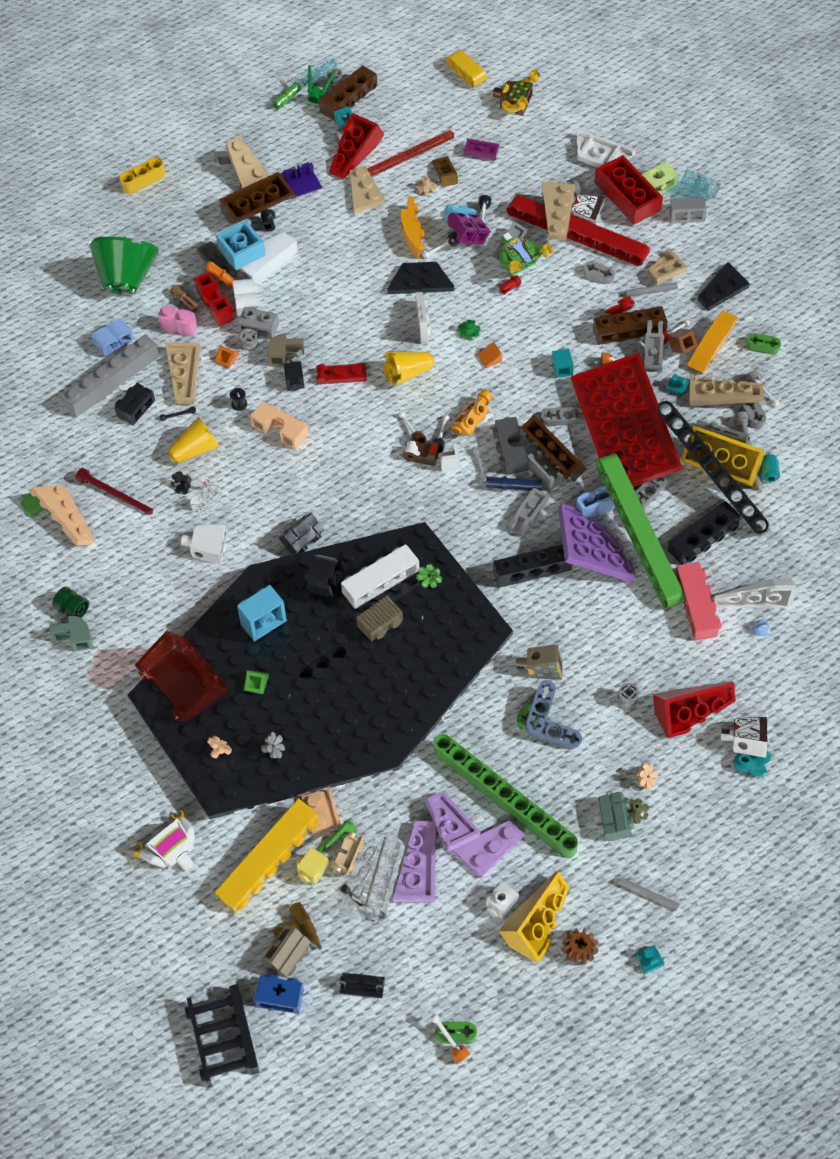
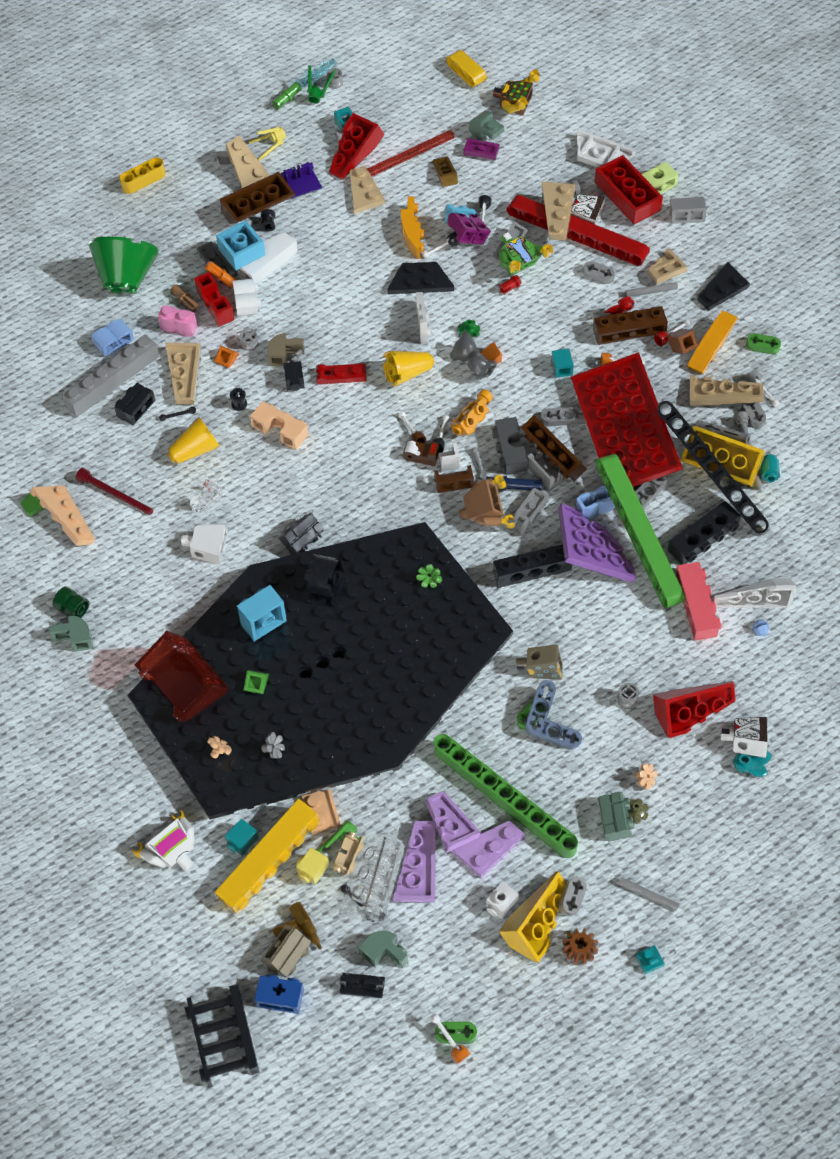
(182, 482): black plant -> none
(241, 837): none -> teal brick
(261, 321): light grey brick -> none
(275, 134): none -> light yellow plant
(348, 91): reddish brown brick -> none
(379, 619): dark tan brick -> none
(379, 945): none -> sand green brick
(380, 576): white brick -> none
(425, 185): tan plant -> none
(454, 481): none -> reddish brown hinge
(465, 350): none -> dark grey animal
(484, 503): none -> medium nougat torso
(485, 125): none -> sand green brick
(577, 897): none -> light grey beam
(654, 347): light grey hinge -> none
(677, 385): teal tile -> none
(700, 184): clear light blue brick -> none

